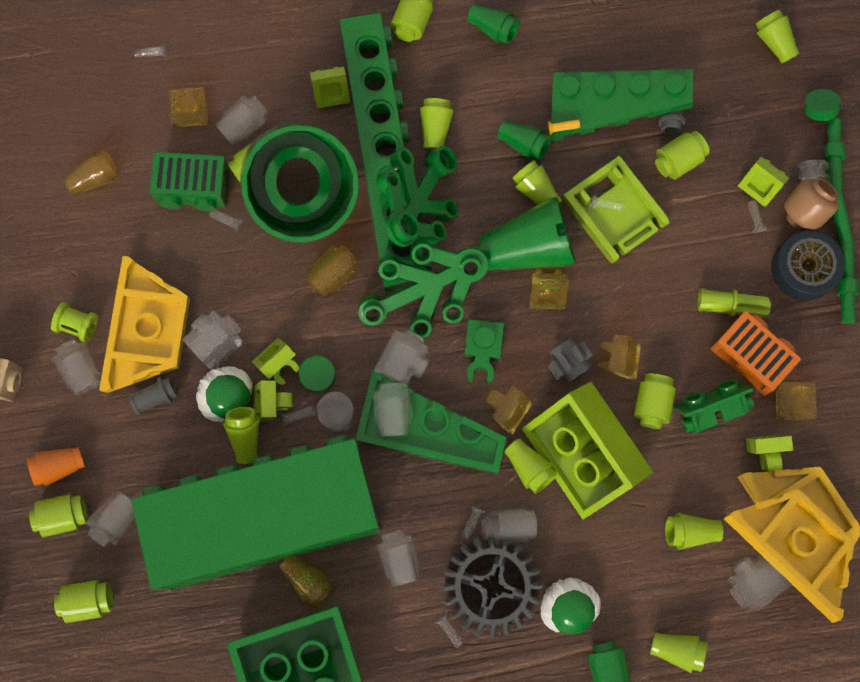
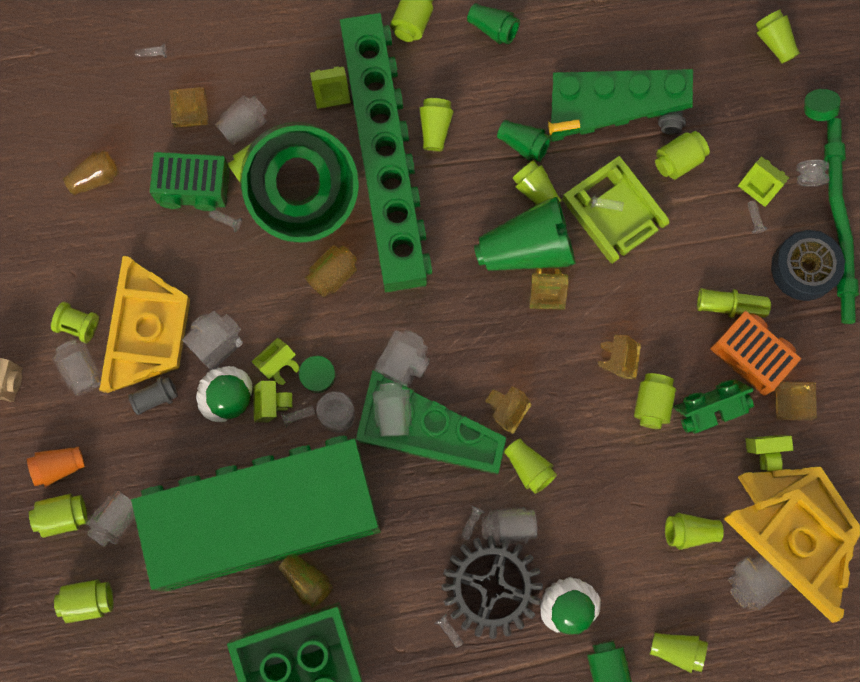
(243, 433): lime cone -> none
(399, 558): clear brick -> none
(402, 223): green plant -> none
(427, 284): green plant -> none
(483, 345): green plate -> none
(570, 360): dark grey gear -> none
(588, 450): lime slope -> none
(811, 204): medium nougat head -> none

